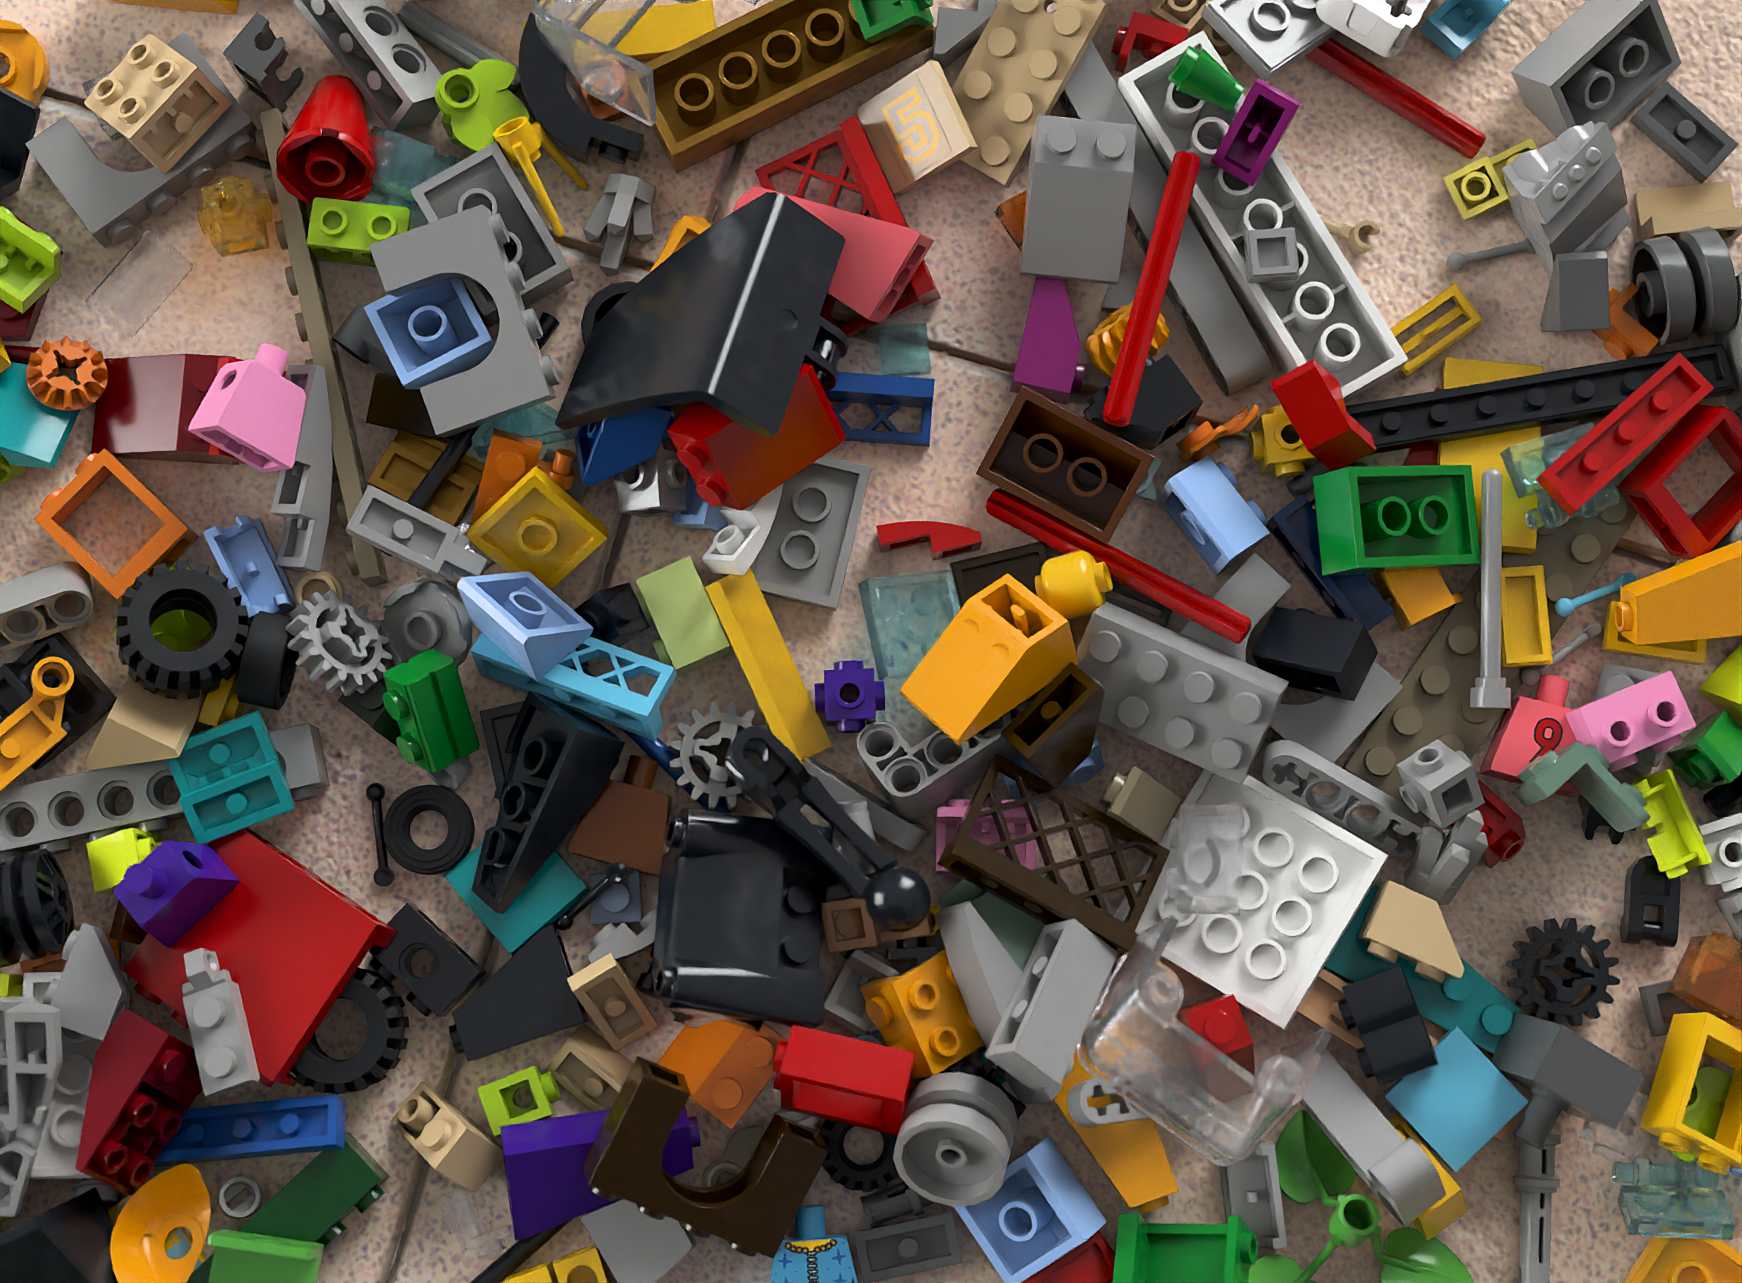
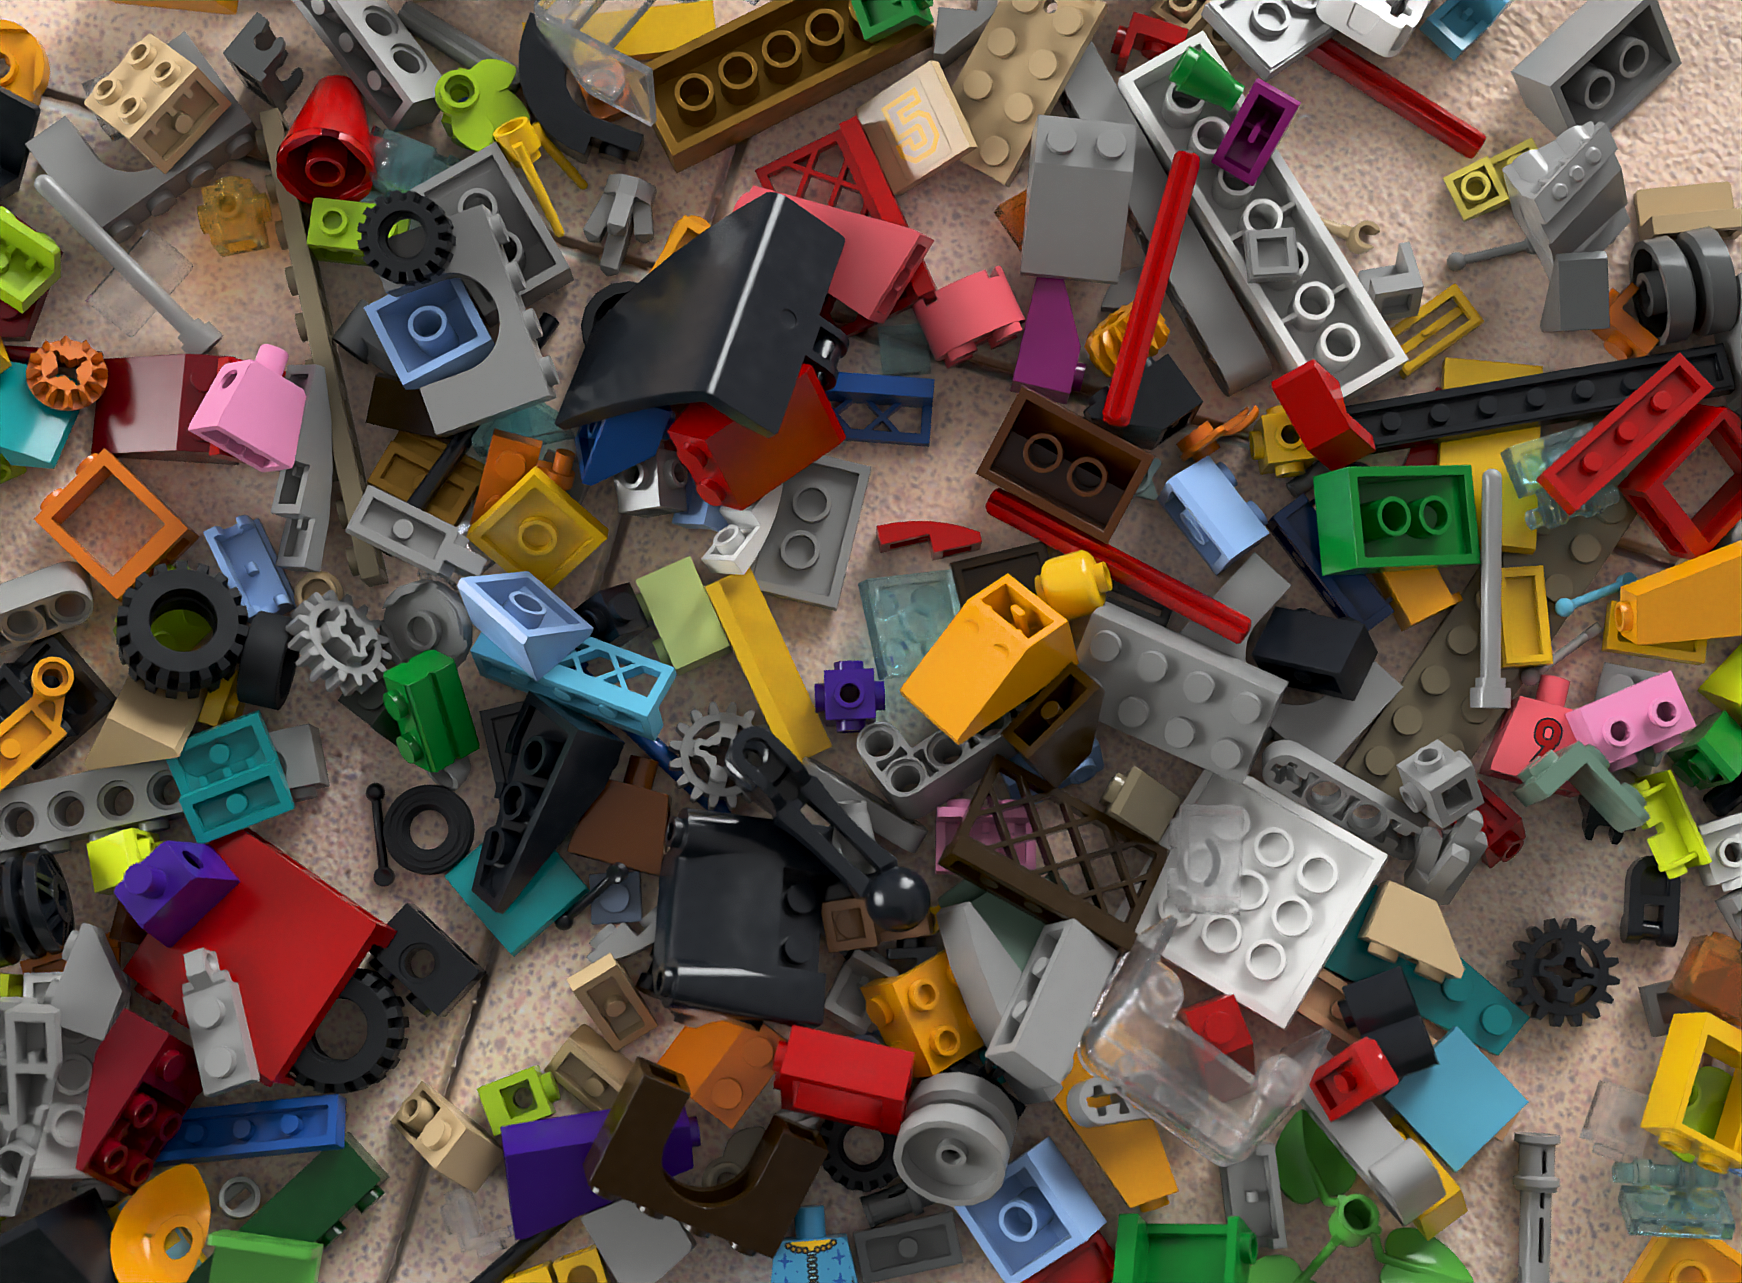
(194, 334): none -> light grey piece
(376, 232): none -> black tyre
(519, 1001): black slope -> none
(969, 315): none -> coral brick
(1352, 1078): none -> red slope
(1395, 288): none -> light grey panel
(1563, 1075): dark grey brick -> none
(1683, 132): dark grey plate -> none

